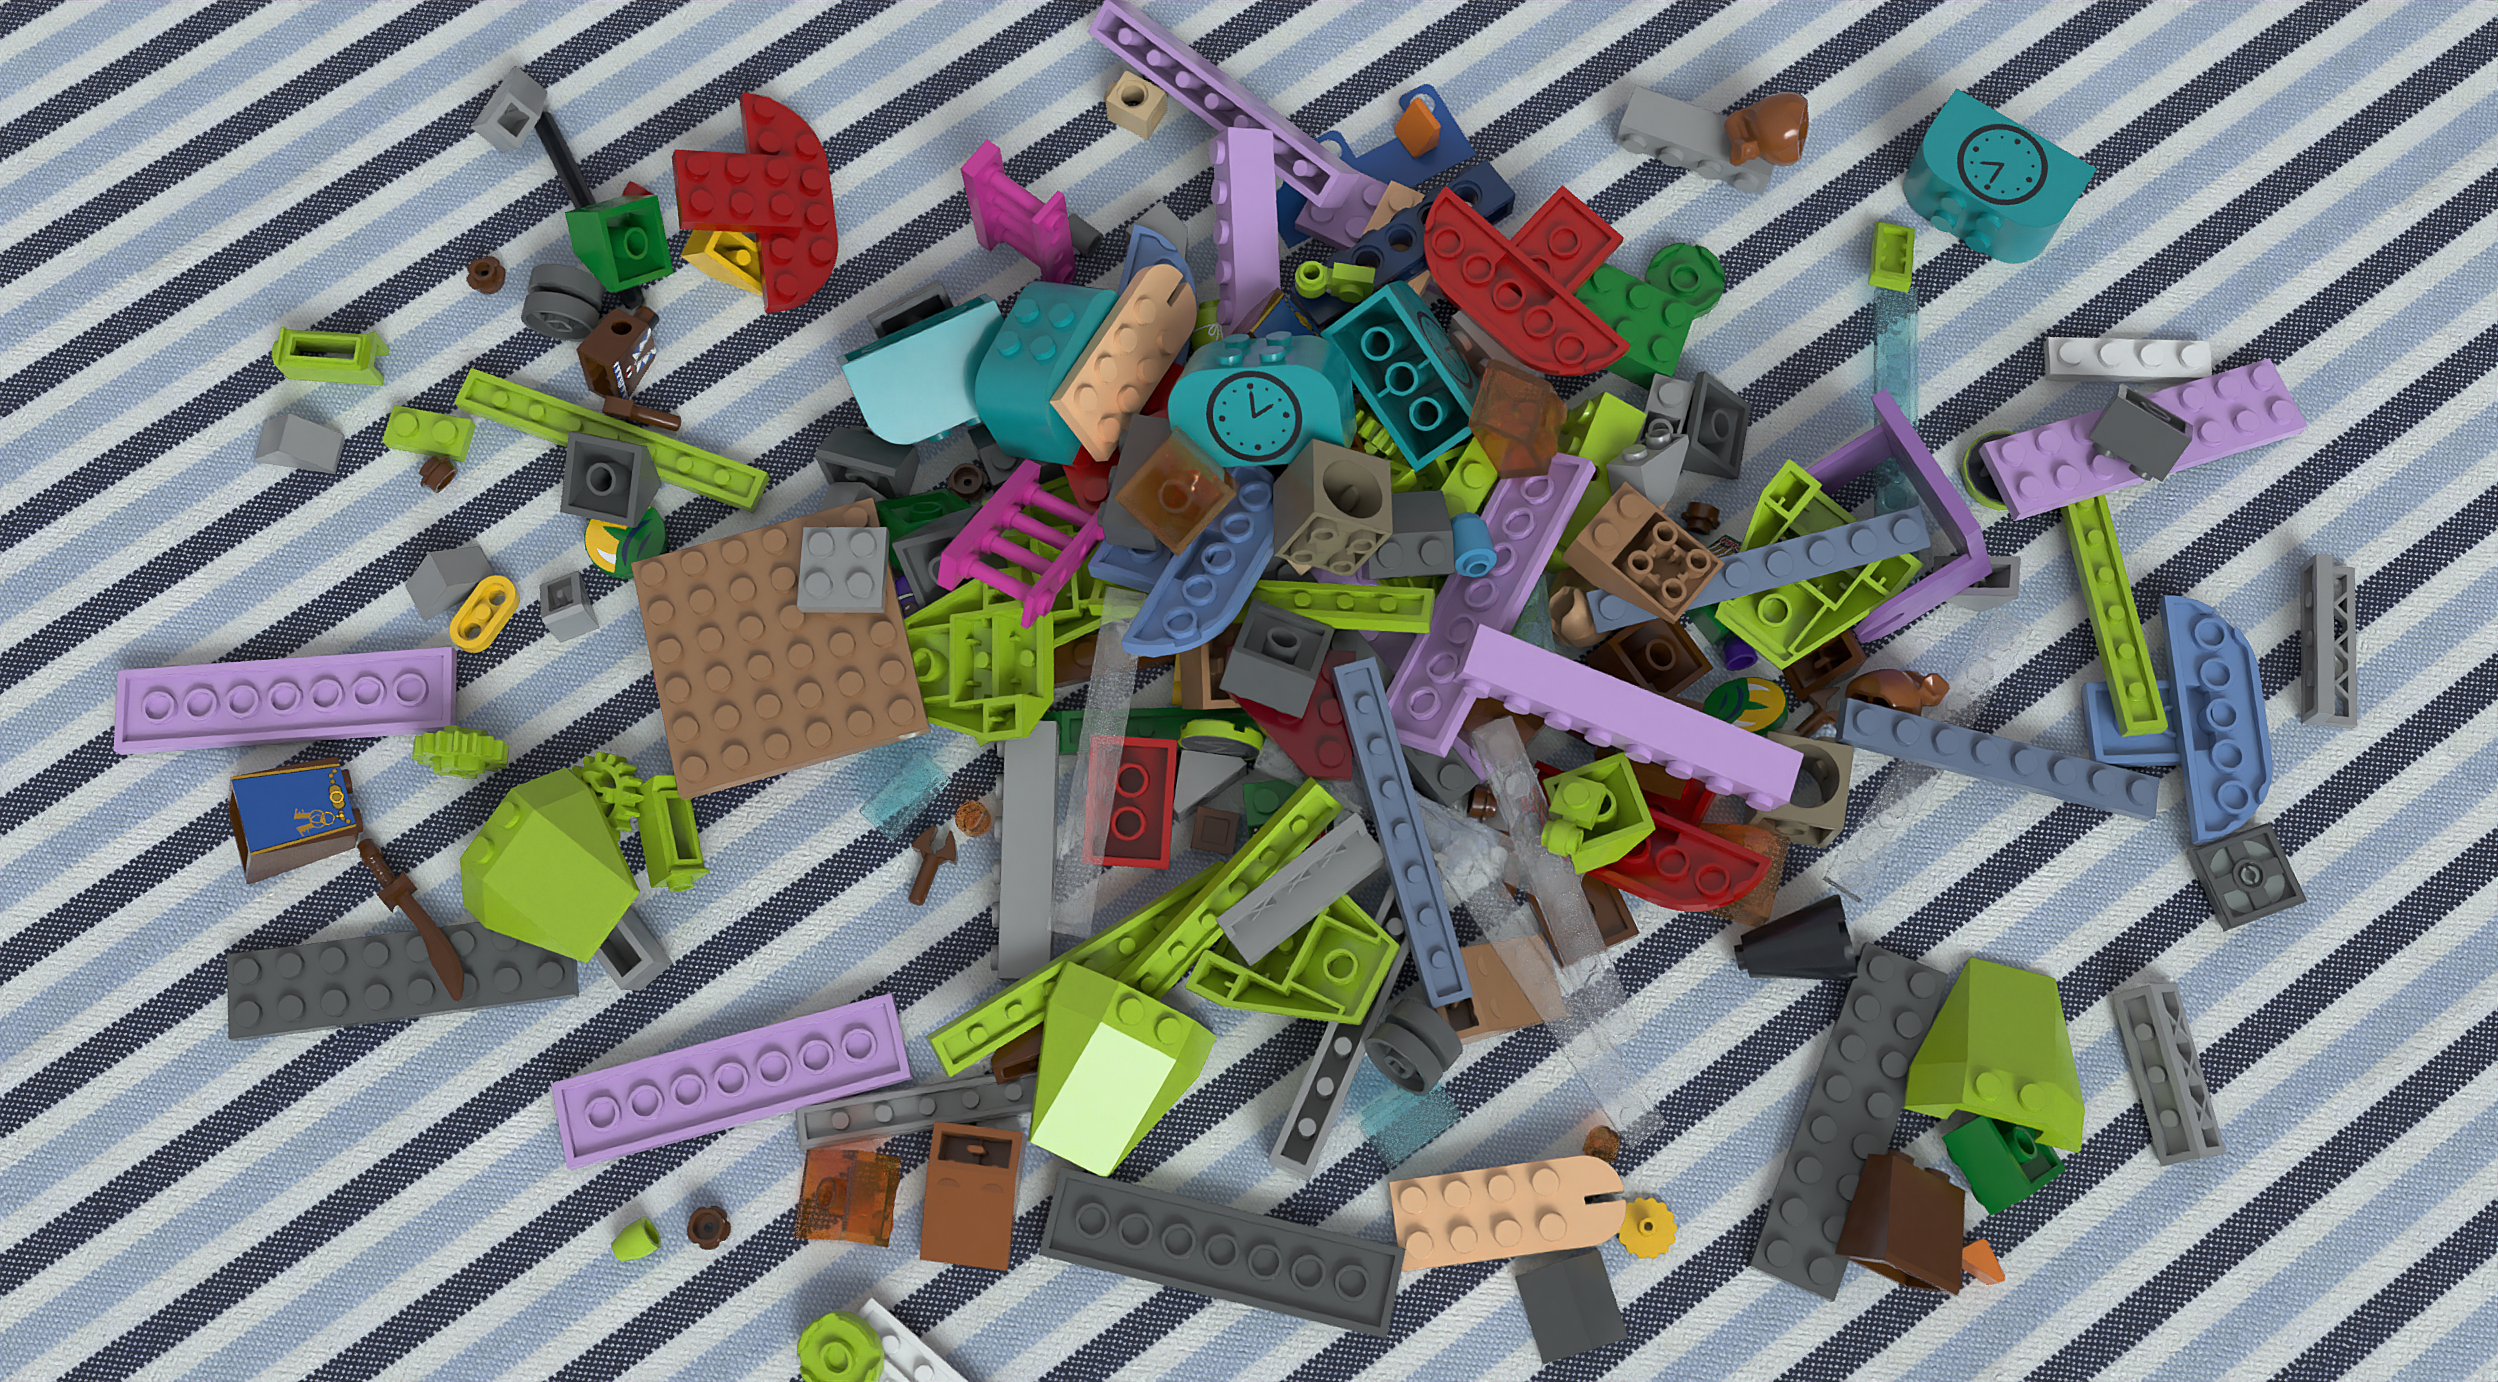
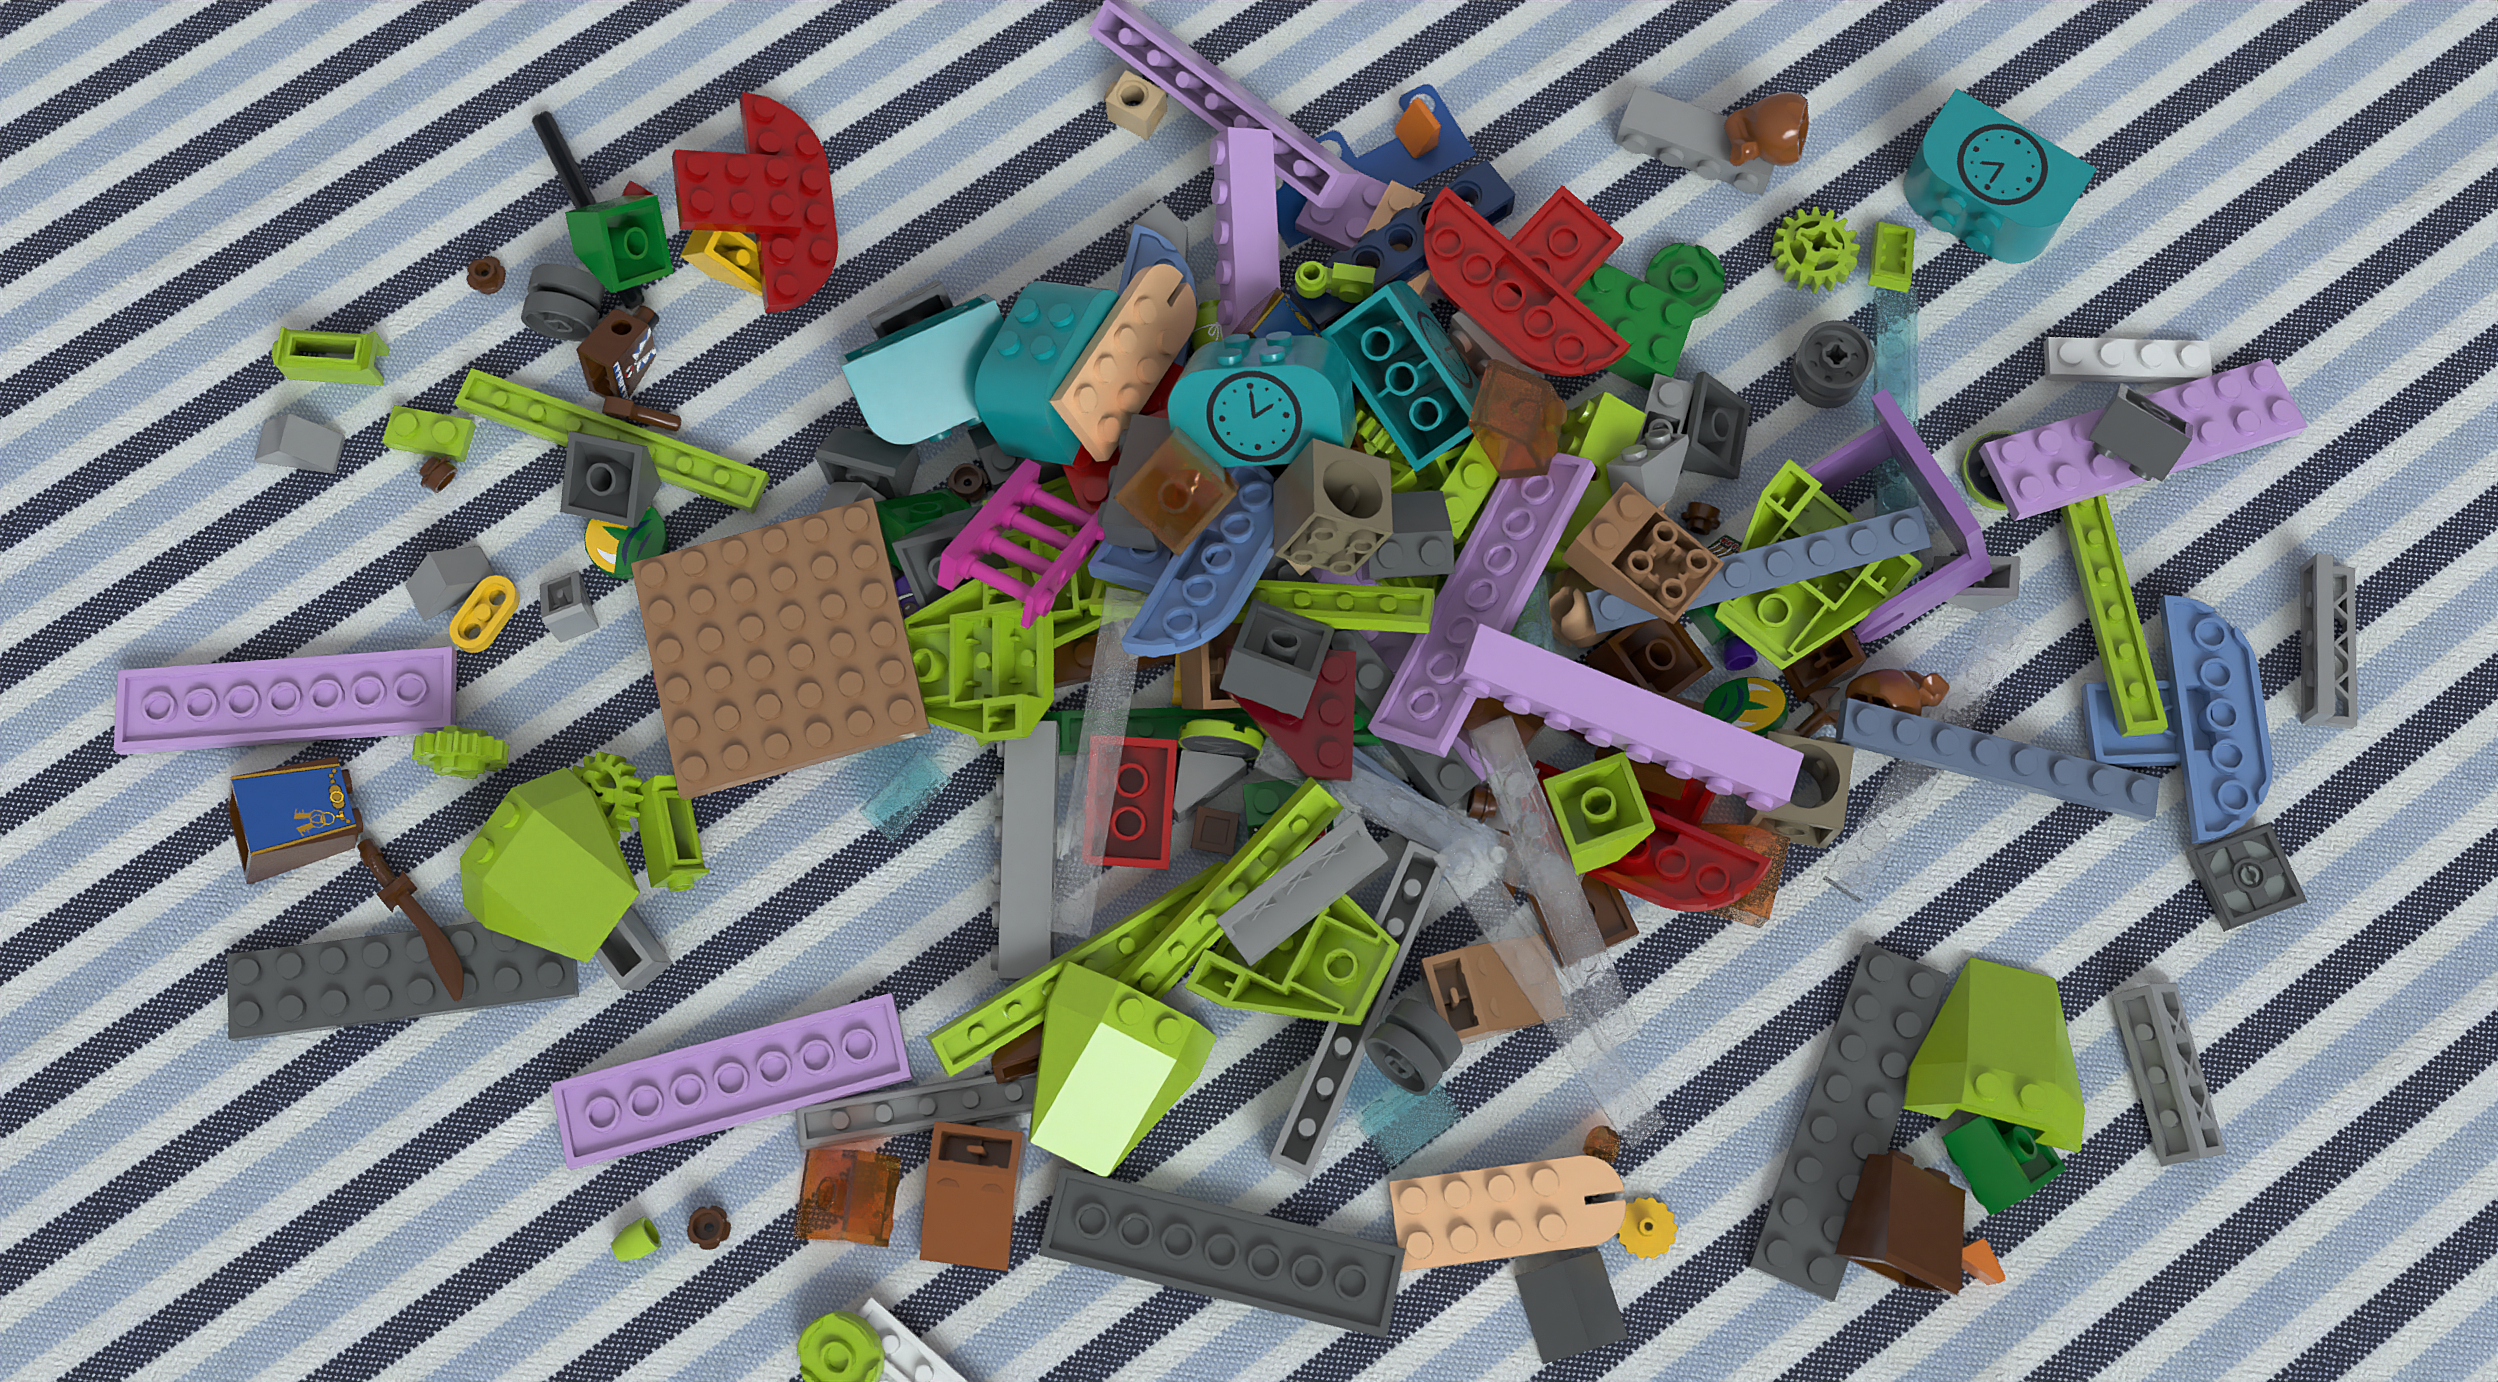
(511, 111): light grey slope -> none
(843, 570): light grey plate -> none
(930, 862): reddish brown bar -> none
(968, 816): clear orange hinge -> none
(1013, 215): dark pink fence -> none
(1084, 236): dark grey hinge -> none
(1401, 833): sand blue plate -> none
(1472, 545): dark azure brick -> none
(1574, 805): lime plate -> none
(1801, 945): black cone -> none
(1831, 364): none -> dark grey wheel
(1834, 246): none -> lime gear

